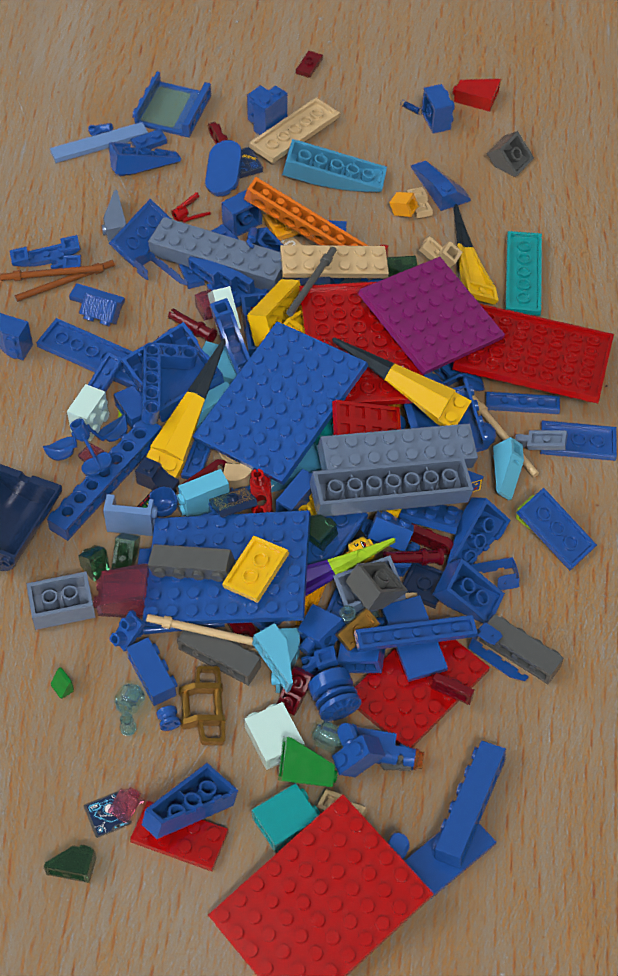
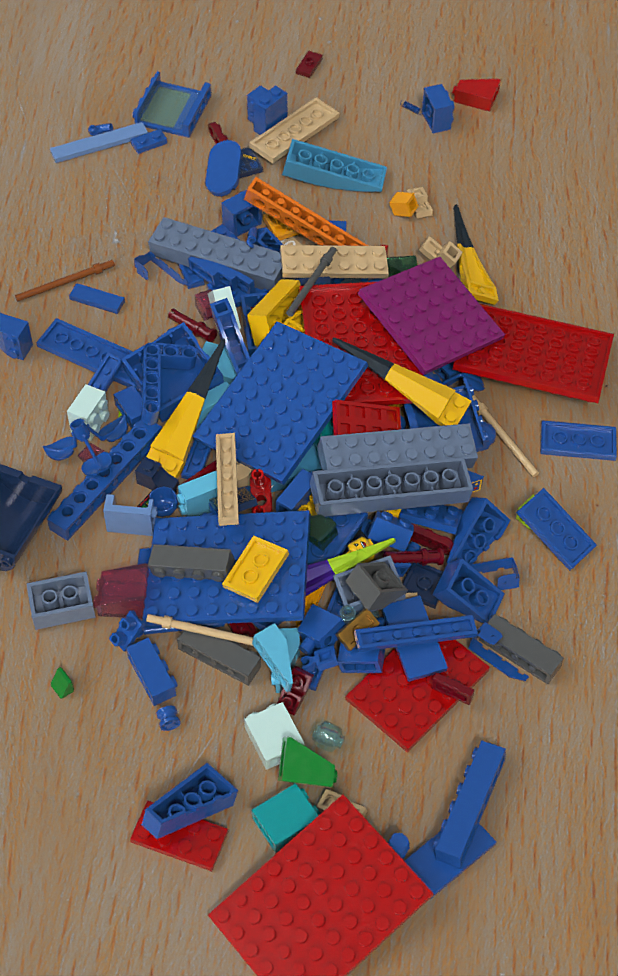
(18, 275): dark orange bar -> none
(43, 256): blue slope -> none
(66, 262): blue plate -> none
(72, 864): clear green slope -> none
(94, 561): clear green slope -> none
(99, 817): sticker -> none
(101, 309): blue brick -> none
(113, 218): sand blue slope -> none
(125, 550): clear green slope -> none
(125, 804): clear pink bracket -> none
(128, 726): clear light blue pin -> none
(129, 699): clear light blue head -> none
(133, 160): blue wedge -> none
(134, 236): blue tile -> none
(181, 212): red plant -> none
(200, 719): pearl gold bar -> none
(227, 479): none -> tan plate
(334, 694): blue wheel -> none
(358, 751): blue brick -> none
(397, 757): blue plate -> none
(439, 186): blue wedge -> none
(508, 463): medium azure slope -> none
(510, 154): dark grey slope -> none
(523, 402): blue tile -> none
(524, 272): teal plate -> none
(543, 440): sand blue plate -> none

